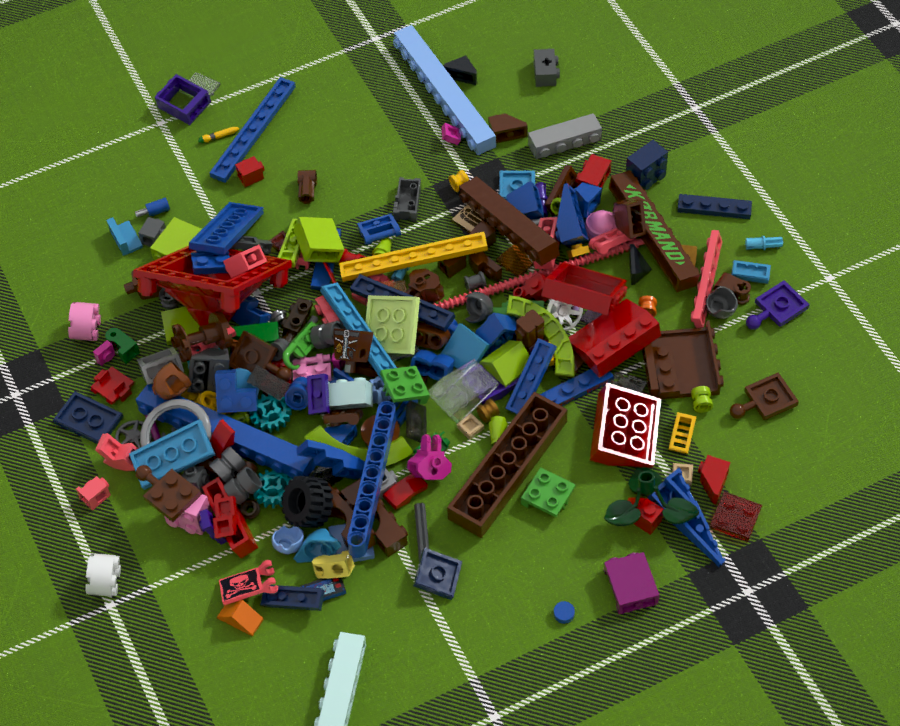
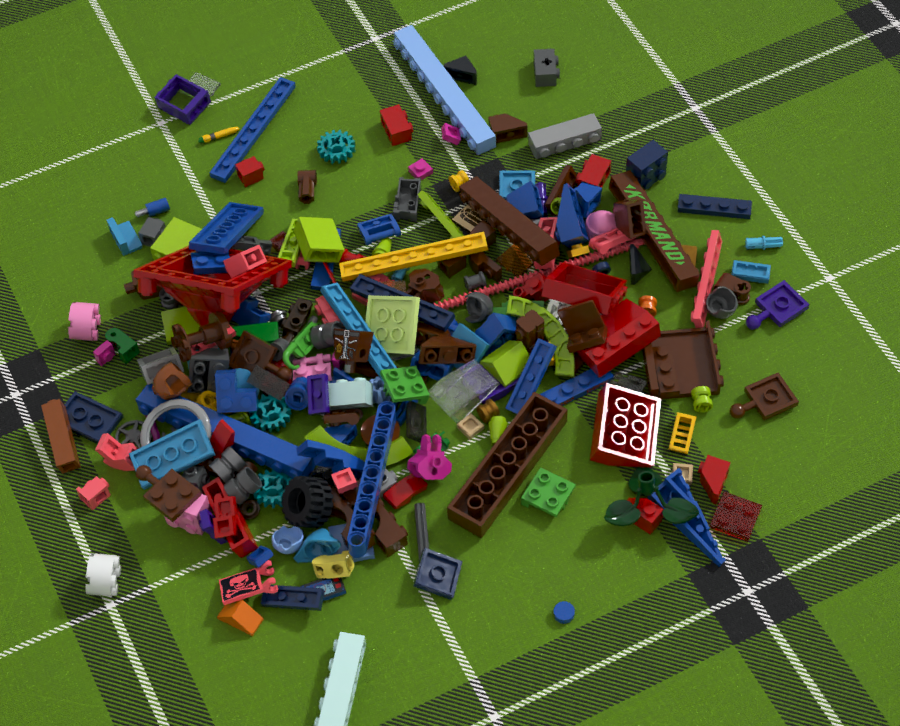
(60, 436): none -> dark orange brick
(112, 385): red piece -> none
(259, 556): none -> blue tile
(336, 146): none -> teal gear
(344, 480): none -> coral tile
(396, 125): none -> red brick
(420, 169): none -> dark pink plate
(429, 203): none -> lime plate
(446, 351): none -> reddish brown slope
(583, 326): none -> reddish brown bracket
(602, 267): none -> dark blue tile
(631, 582): magenta panel -> none

